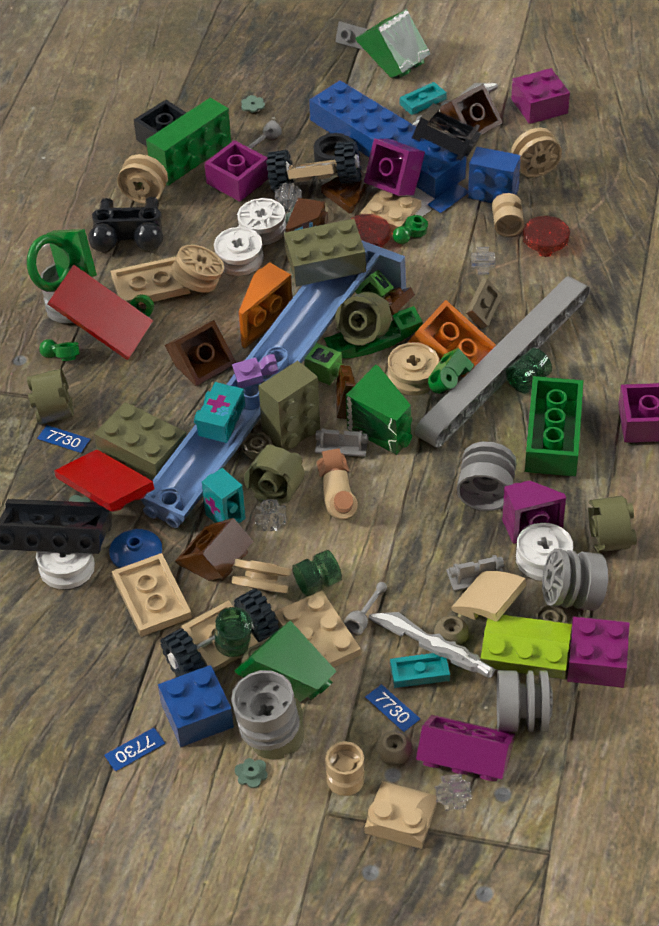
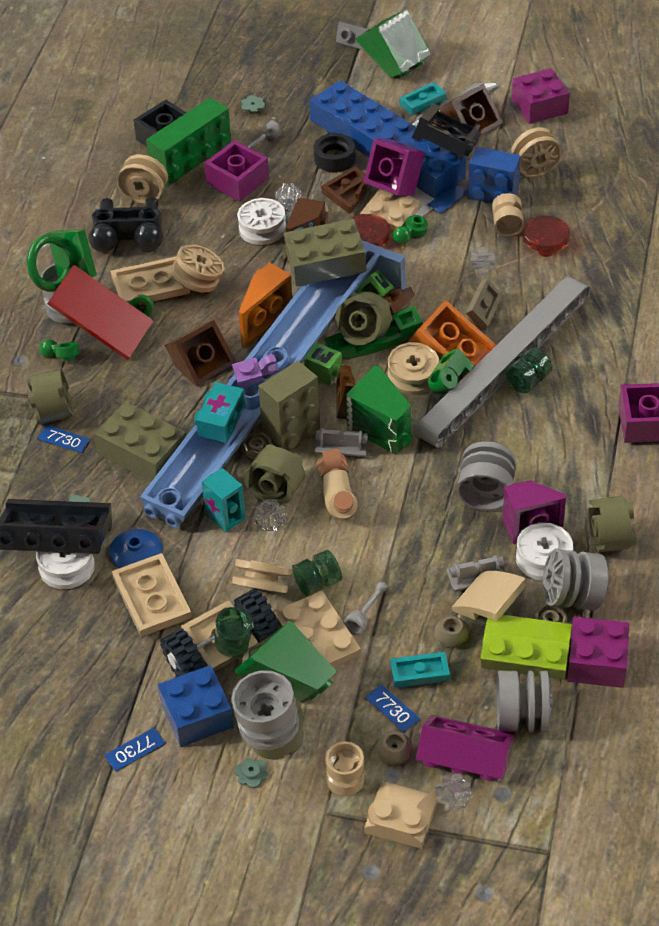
(104, 480): red tile -> none
(215, 550): reddish brown slope -> none
(239, 250): white wheel -> none
(346, 162): black plate -> none
(433, 642): light grey sword -> none
(554, 426): green brick -> none

